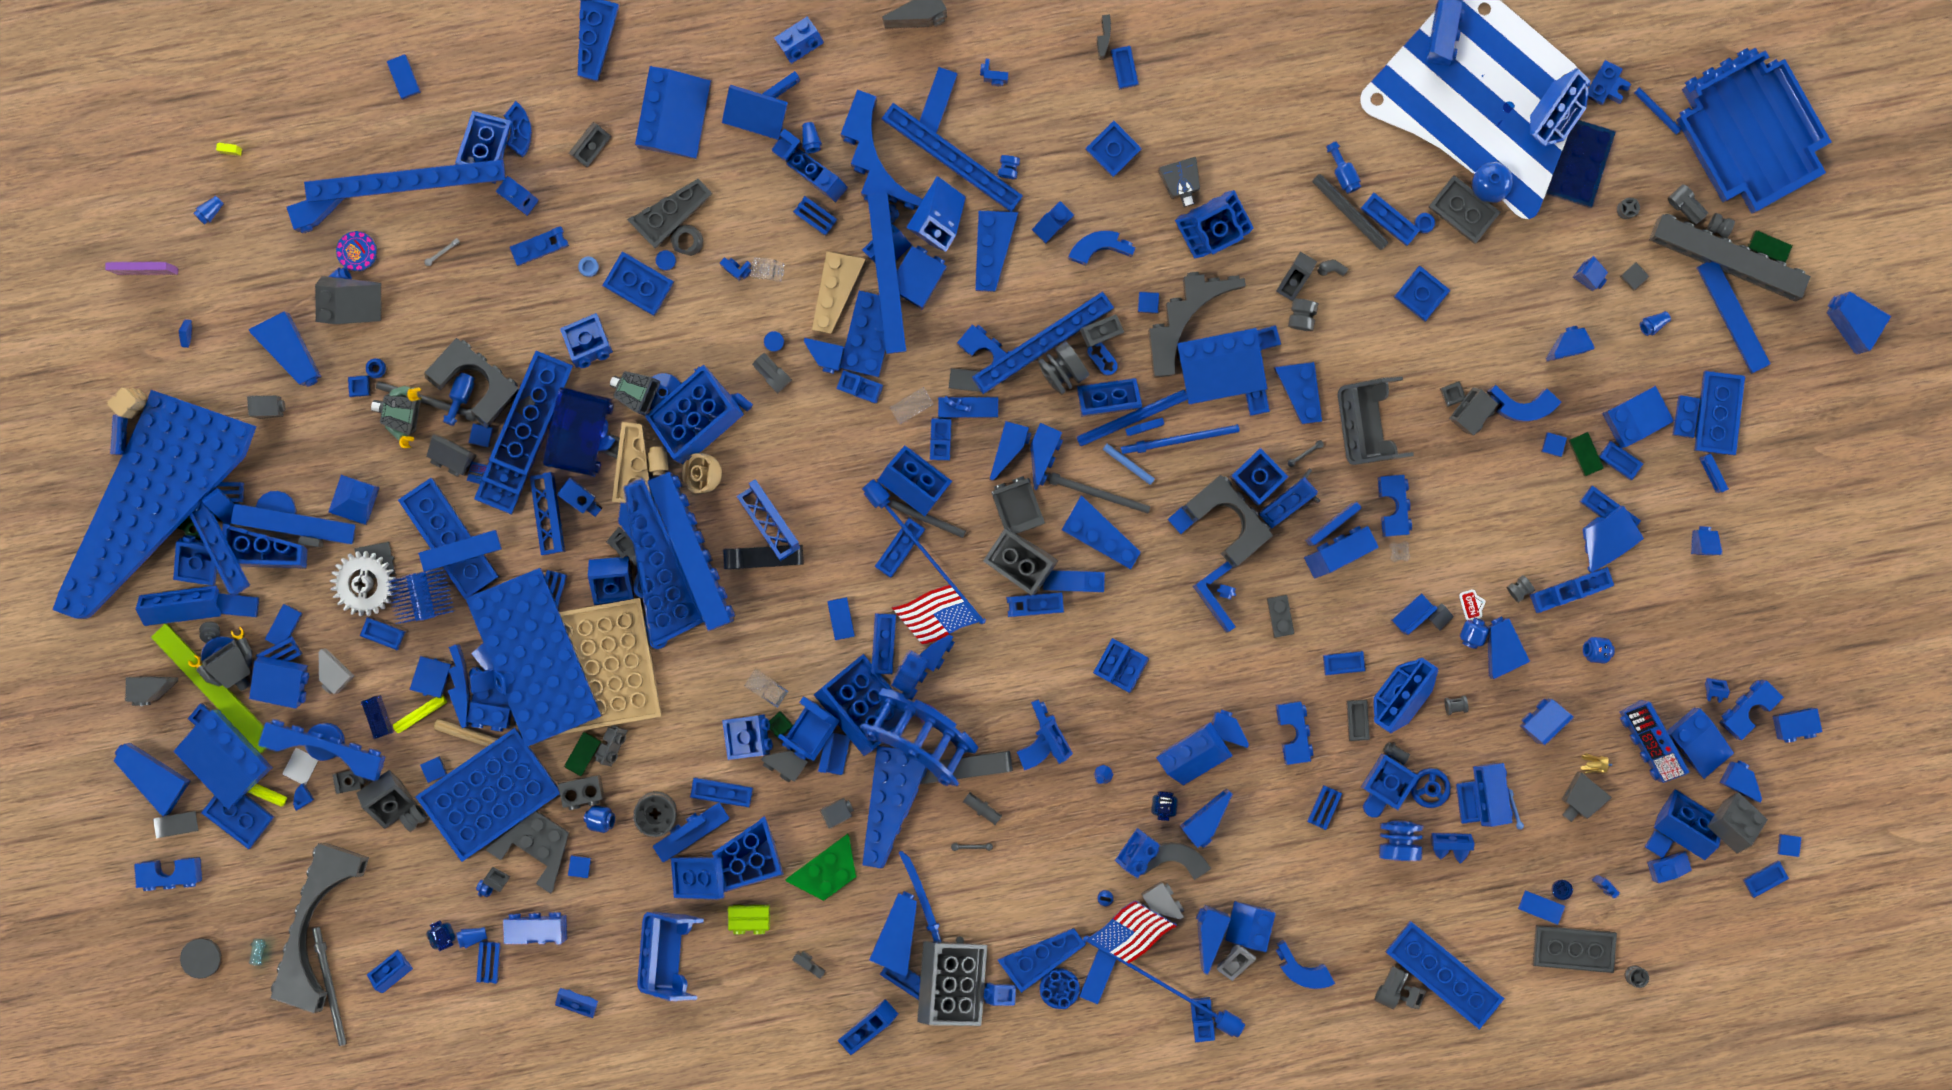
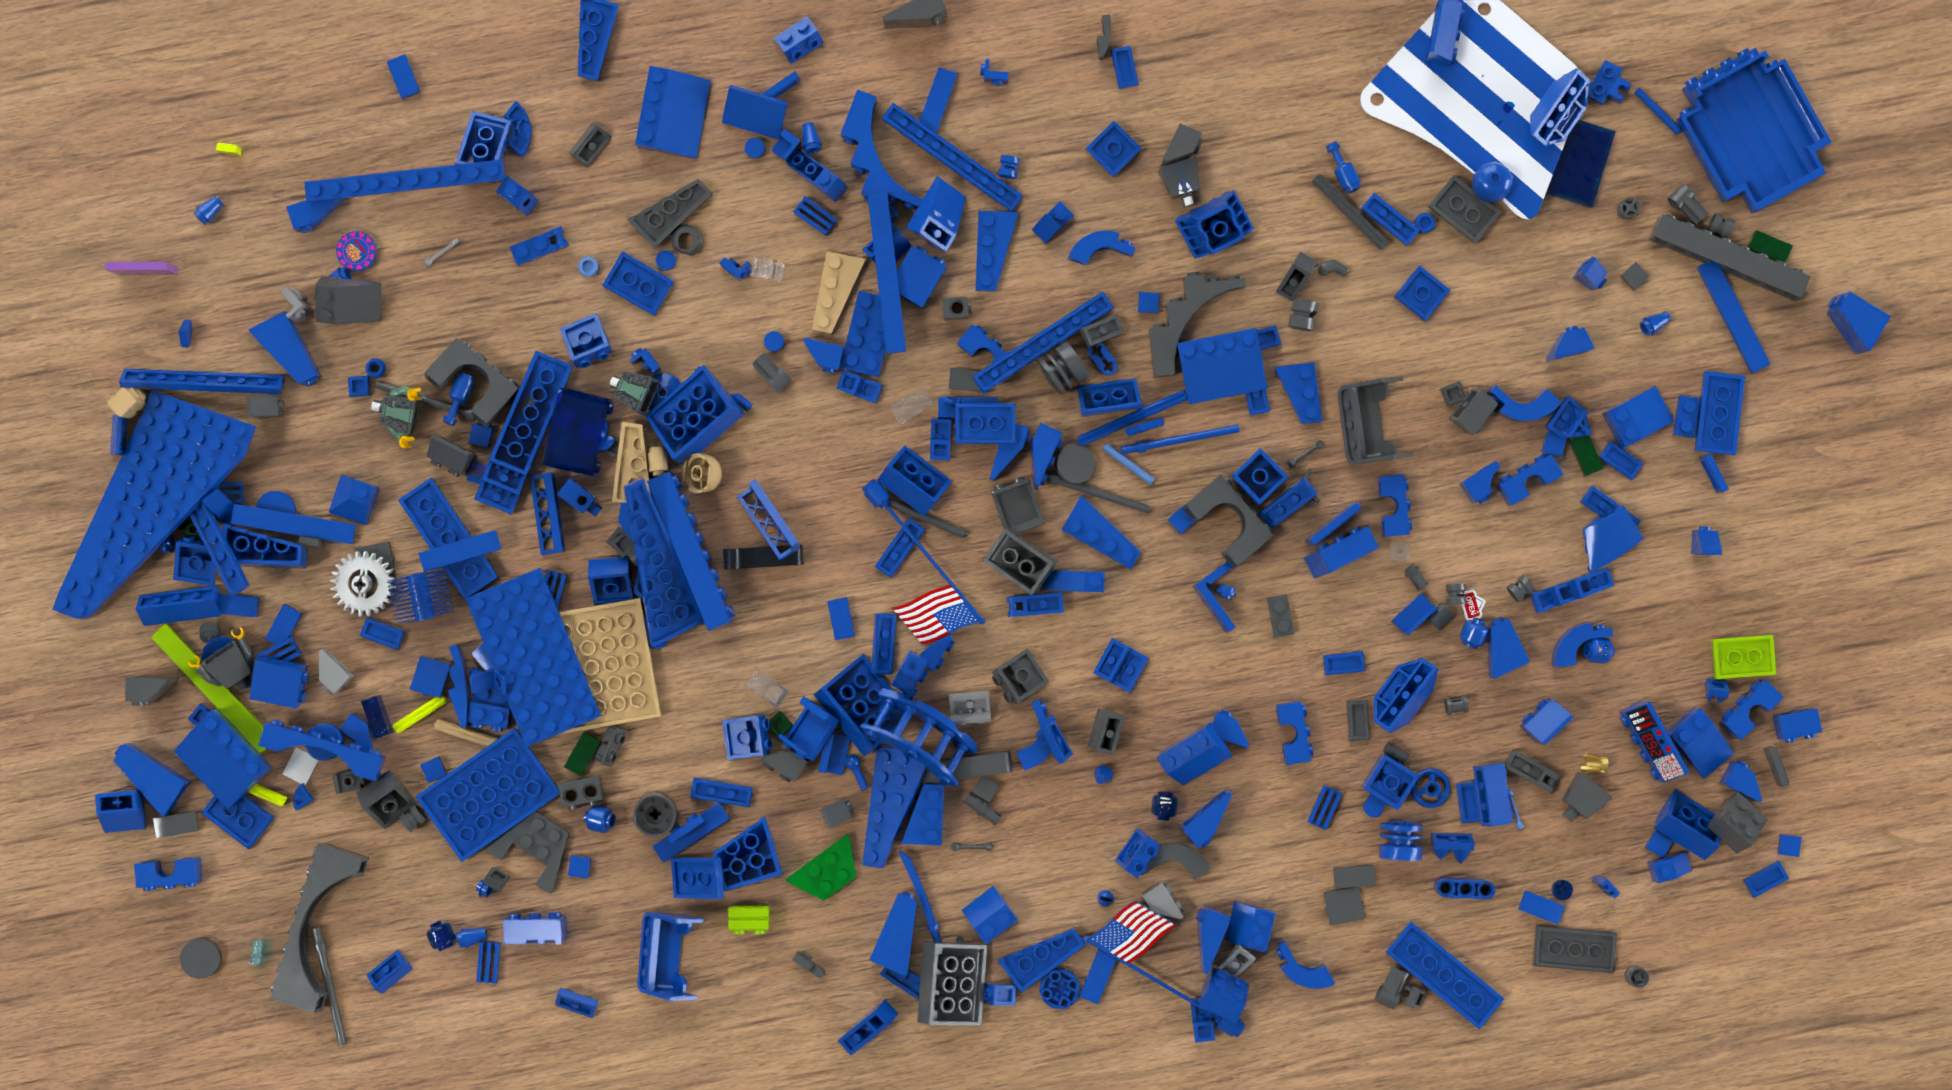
(121, 810): none -> blue slope
(167, 545): none -> blue plate
(202, 381): none -> blue plate
(298, 300): none -> light grey bracket
(358, 730): none -> blue tile
(649, 362): none -> blue bracket
(754, 148): none -> blue tile
(853, 763): none -> blue bar
(927, 817): none -> blue wedge
(947, 307): none -> dark grey brick
(970, 707): none -> light grey bracket
(985, 423): none -> blue tile
(985, 788): none -> dark grey tile
(989, 915): none -> blue slope
(1019, 677): none -> dark grey plate
(1075, 464): none -> dark grey tile
(1105, 731): none -> dark grey brick
(1183, 145): none -> dark grey slope
(1224, 995): none -> blue brick
(1344, 905): none -> dark grey piece
(1354, 876): none -> dark grey tile
(1415, 576): none -> dark grey pin
(1456, 594): none -> dark grey wheel
(1472, 893): none -> blue beam
(1478, 485): none -> blue arch
(1513, 487): none -> blue arch
(1531, 771): none -> dark grey plate
(1568, 644): none -> blue arch
(1569, 420): none -> blue slope
(1743, 656): none -> lime plate
(1776, 766): none -> dark grey tile

